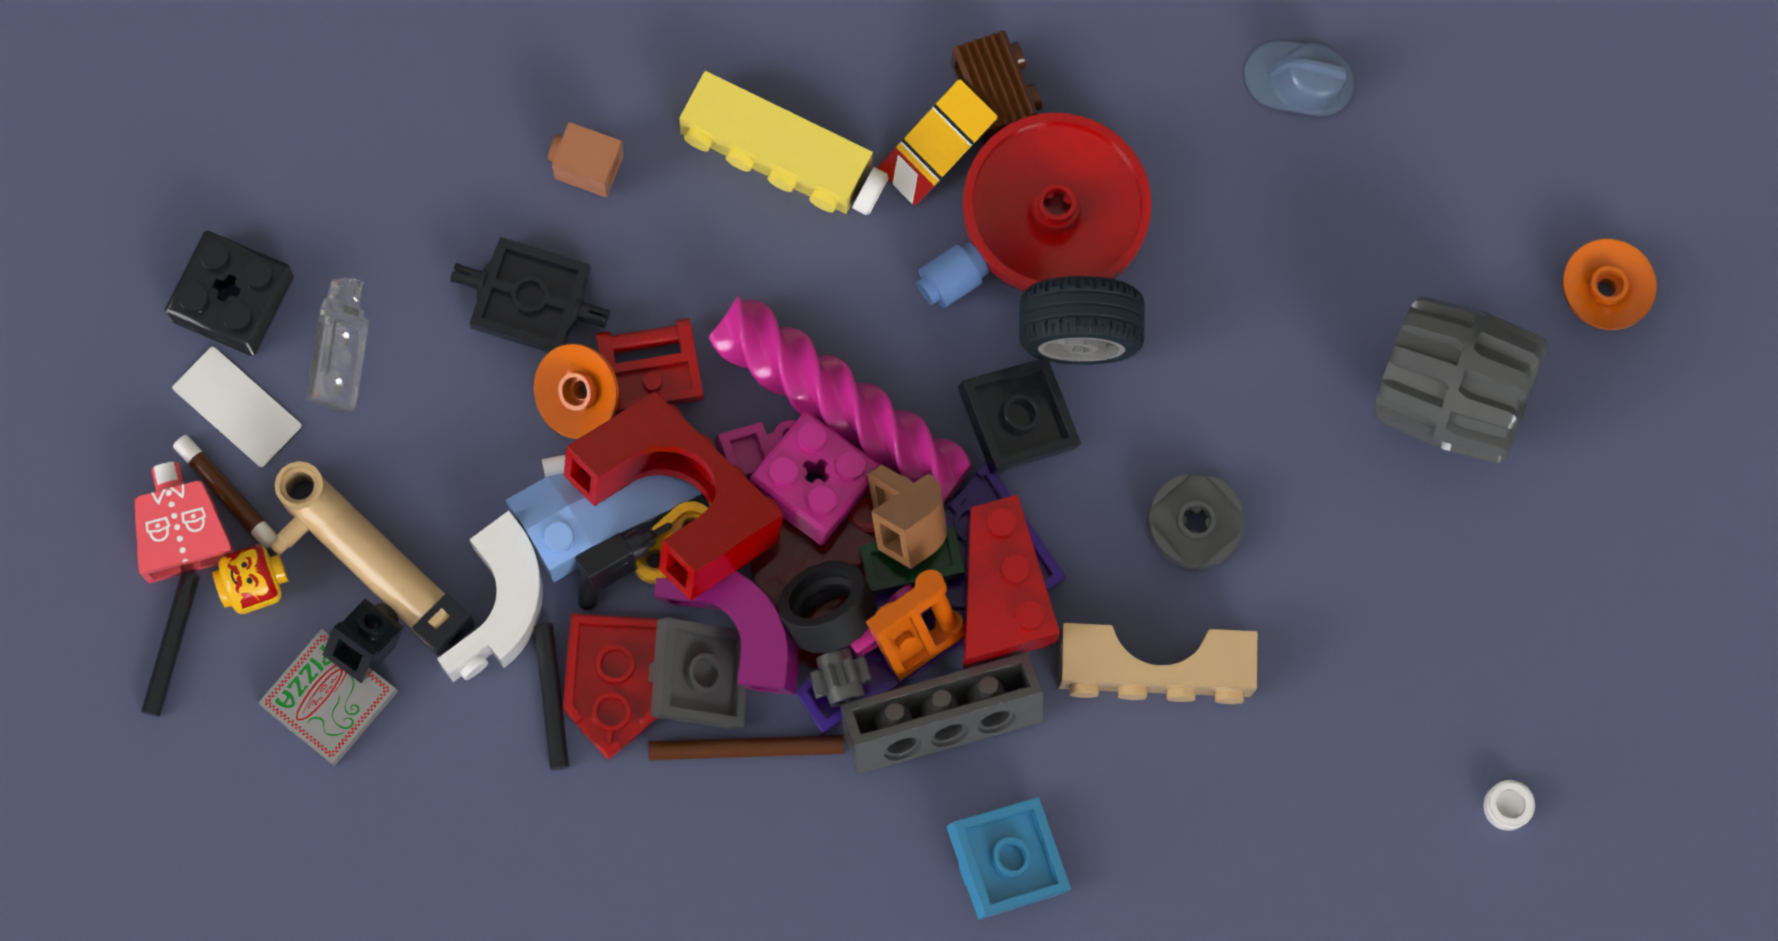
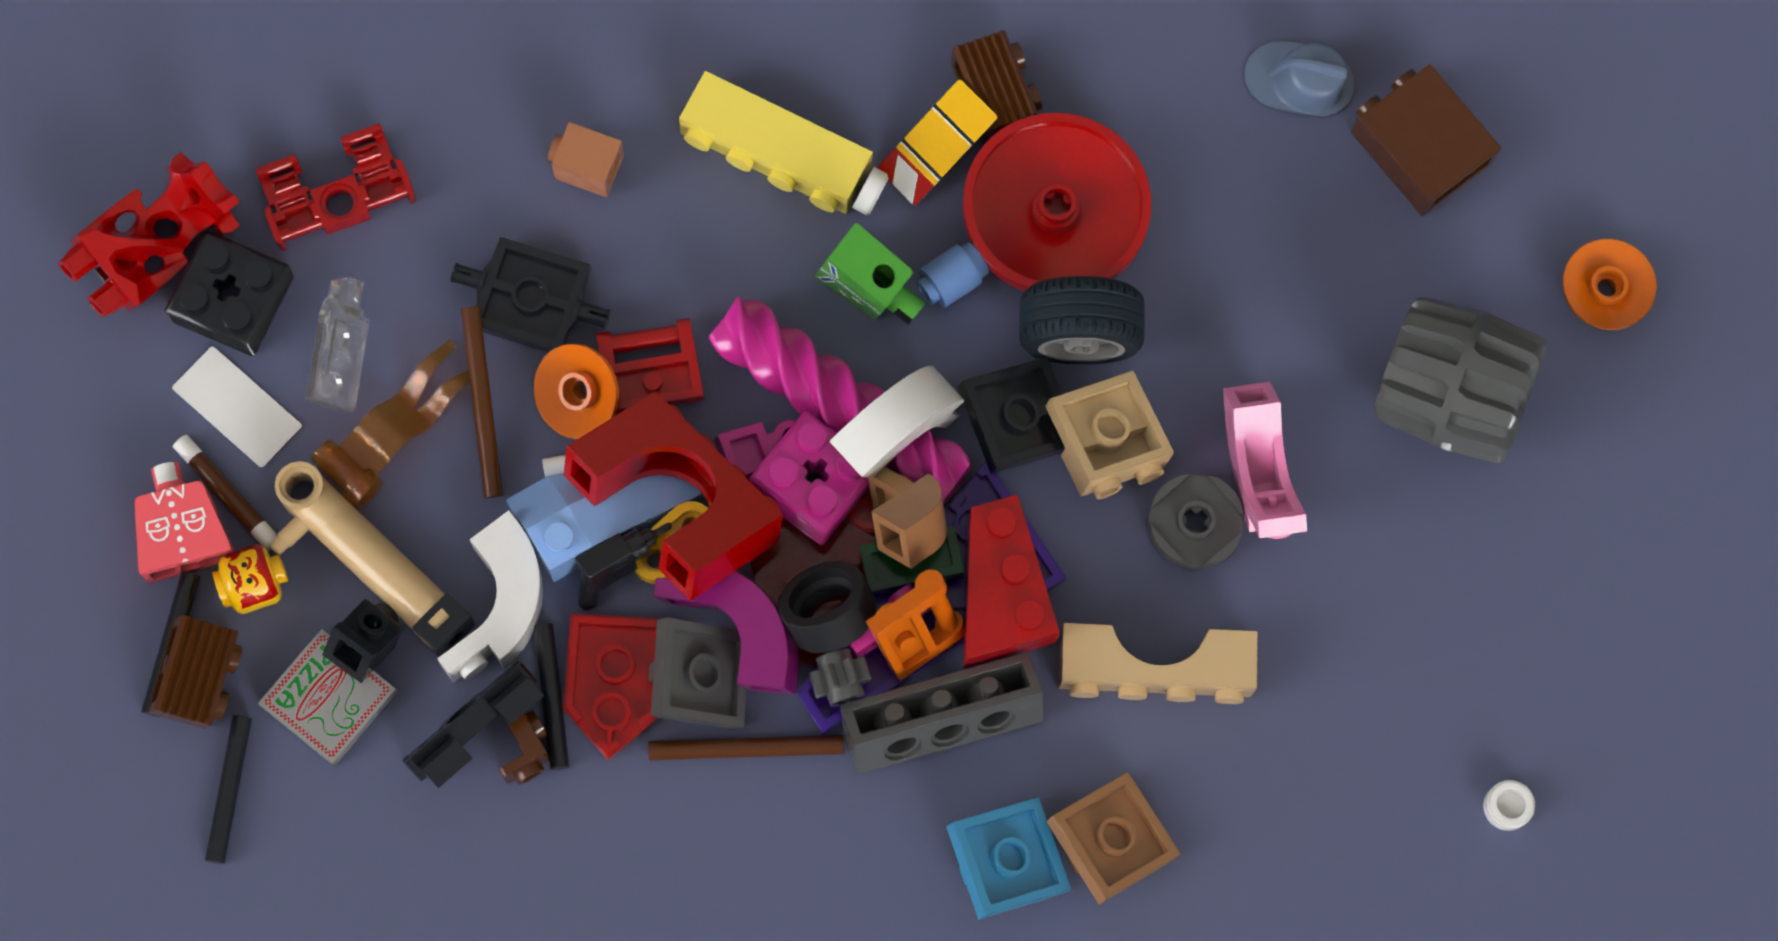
(191, 200): none -> red hips
(195, 672): none -> reddish brown brick
(228, 789): none -> black bar
(300, 216): none -> red piece
(386, 430): none -> clear orange flag
(443, 751): none -> black piece
(481, 402): none -> reddish brown bar
(527, 733): none -> reddish brown bracket
(855, 265): none -> bright green torso
(897, 419): none -> white arch
(1109, 435): none -> tan plate
(1113, 838): none -> medium nougat hinge
(1260, 461): none -> bright pink arch
(1424, 138): none -> reddish brown brick

